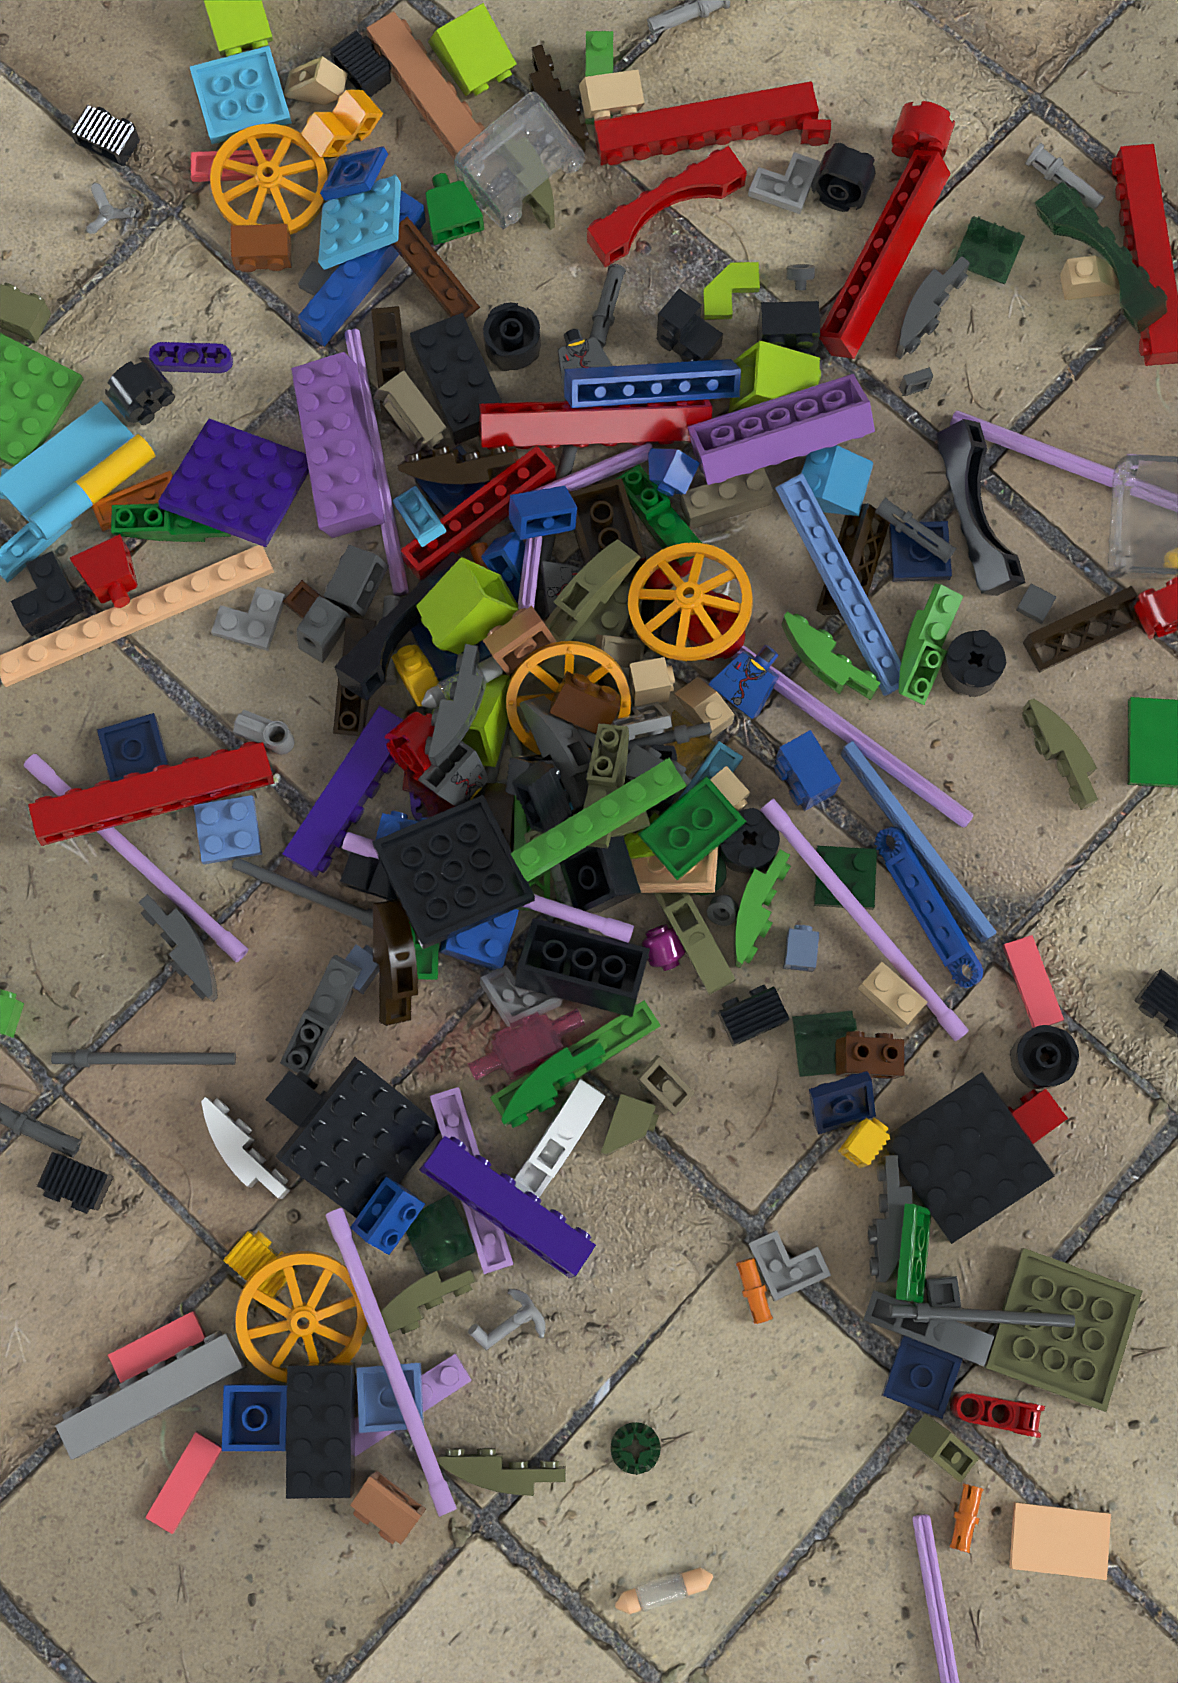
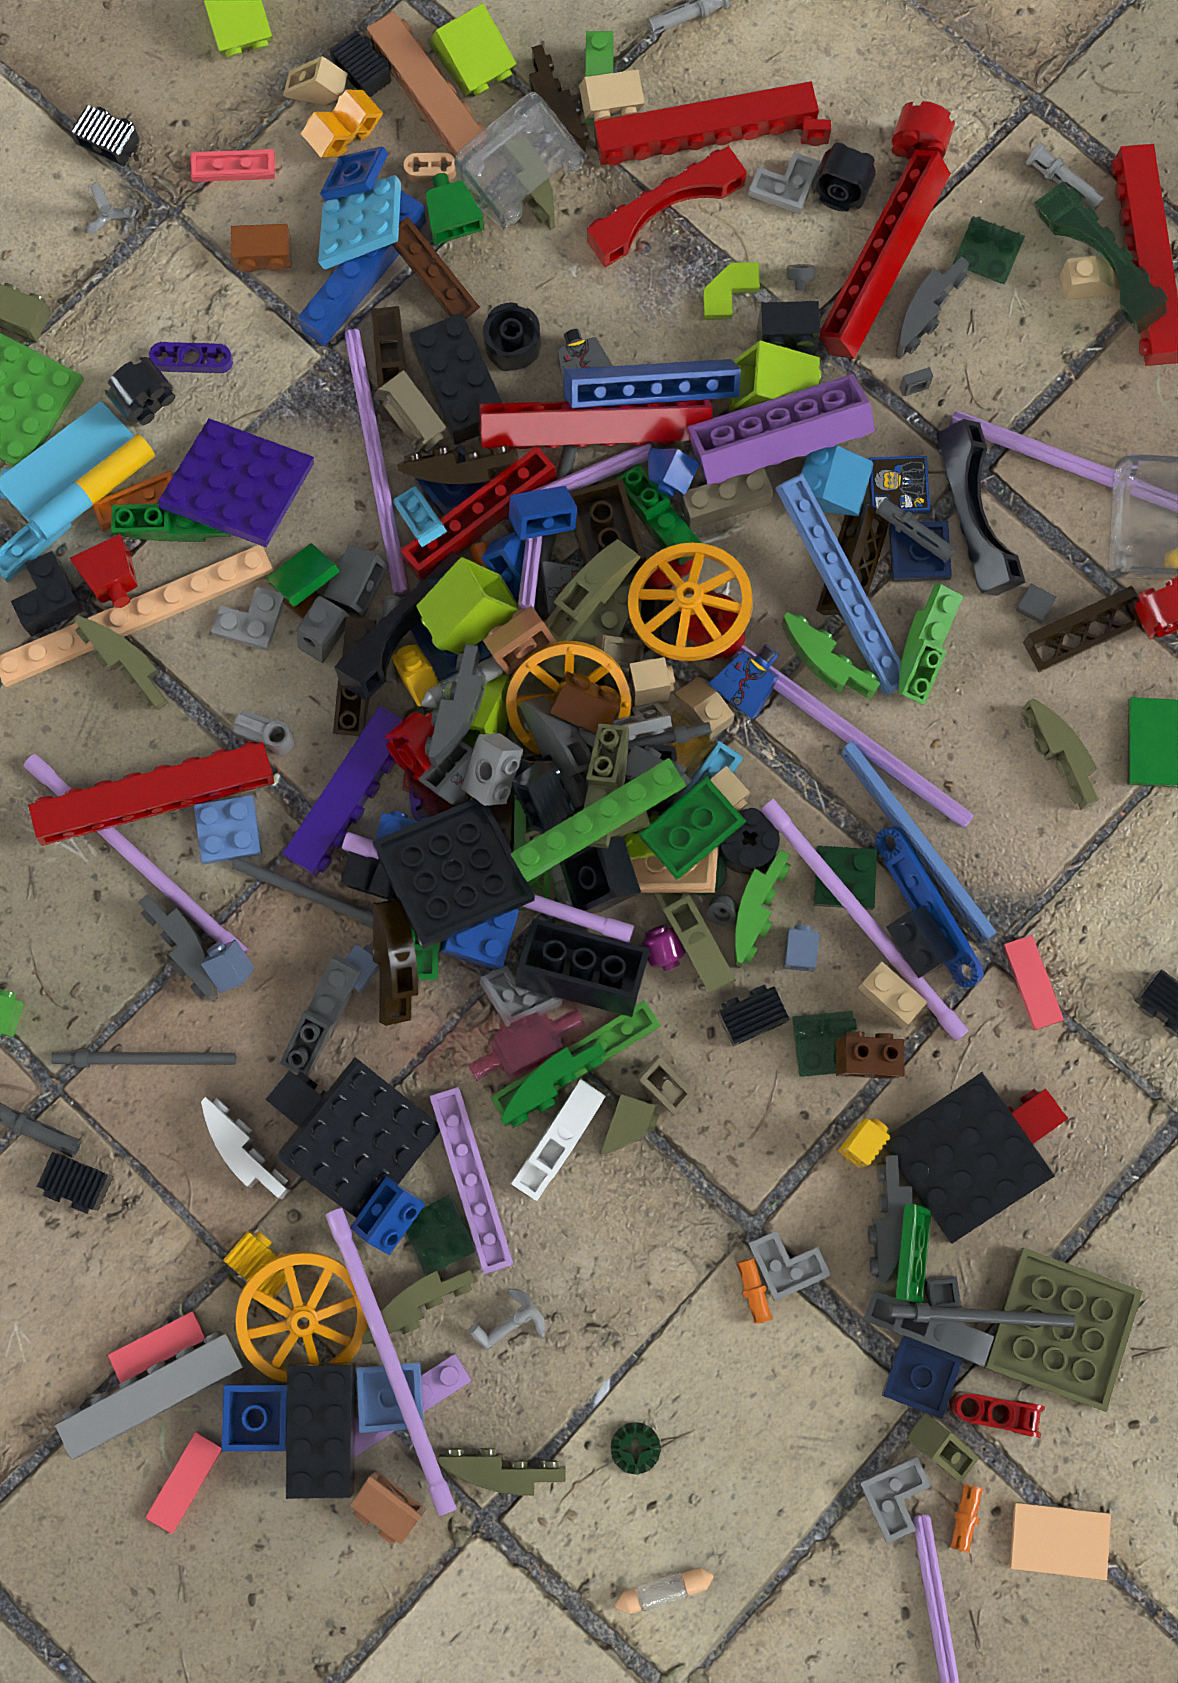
(115, 651): none -> olive slope
(132, 747): dark blue plate -> none
(227, 965): none -> sand blue brick
(239, 93): medium azure plate -> none
(270, 184): light orange wheel -> none
(302, 574): none -> green tile
(314, 278): dark grey tile -> none
(337, 445): medium lavender brick -> none
(430, 166): none -> light nougat beam
(492, 769): none -> light grey brick
(508, 1207): dark purple brick -> none
(603, 316): dark grey pin -> none
(685, 331): black brick -> none
(806, 771): blue brick -> none
(842, 1102): dark blue plate -> none
(886, 1495): none -> light grey plate
(902, 482): none -> tile
(921, 941): none -> black brick
(977, 648): black brick -> none
(1054, 1071): black brick -> none

